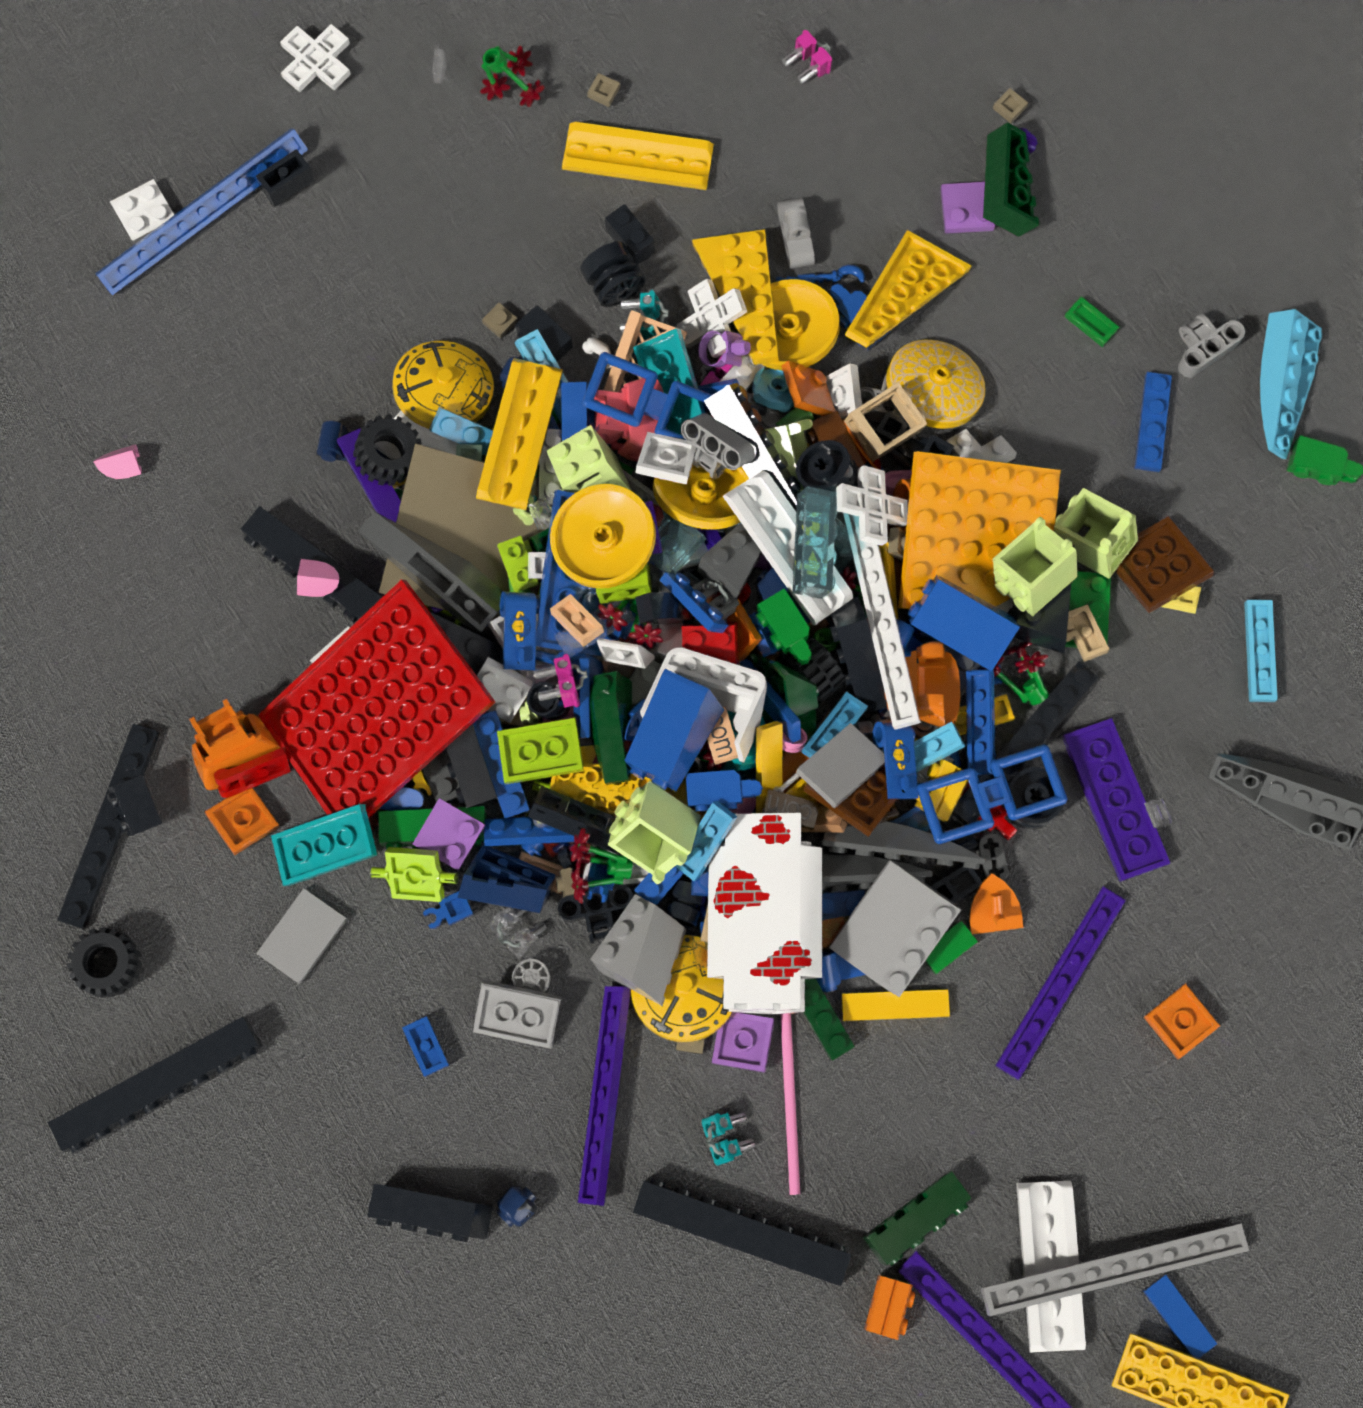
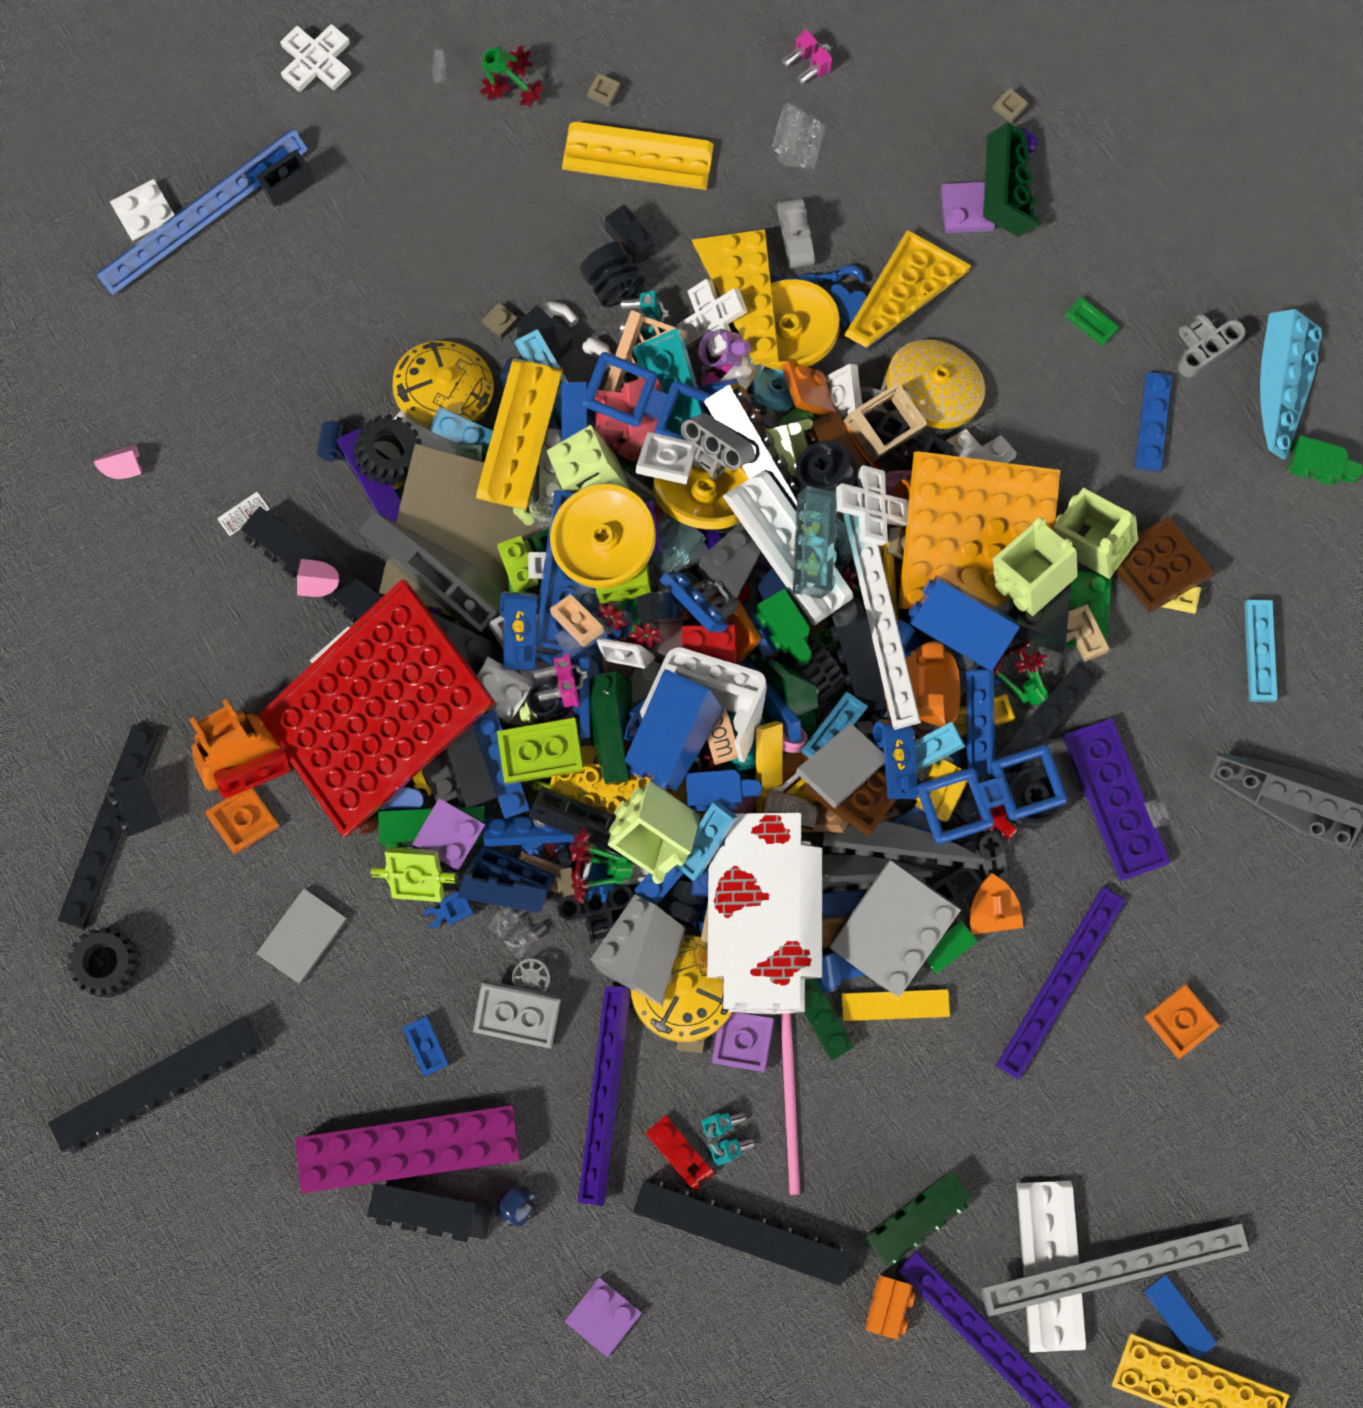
(238, 515): none -> white sticker
(324, 845): teal plate -> none
(407, 1149): none -> magenta brick
(562, 310): none -> white arm
(603, 1317): none -> medium lavender plate
(678, 1152): none -> red plate
(797, 138): none -> clear plate

